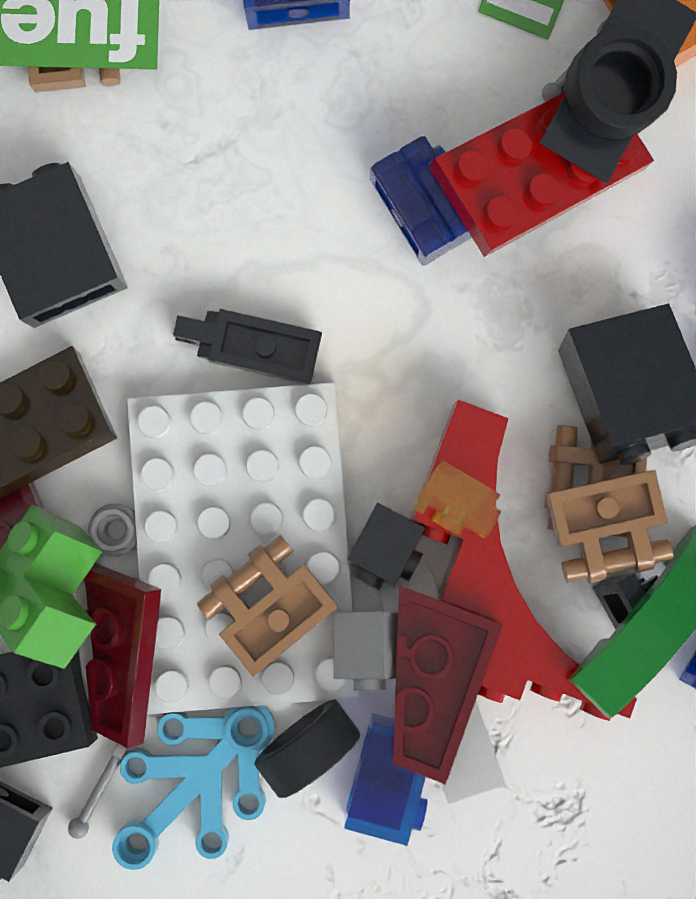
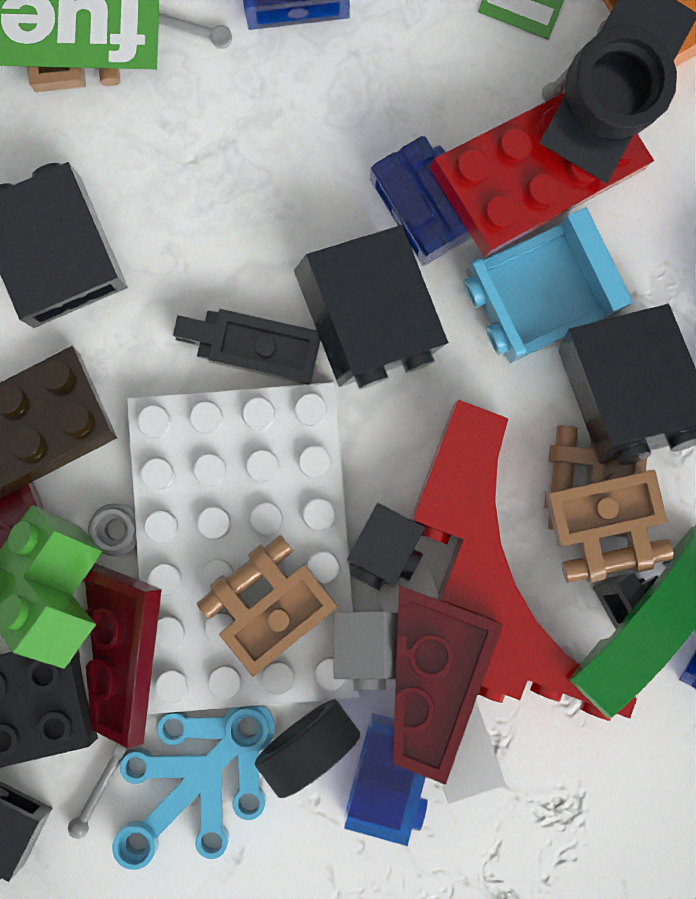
(220, 35): none -> light grey hinge
(371, 307): none -> black brick
(458, 501): clear yellow brick -> none
(546, 287): none -> medium azure panel

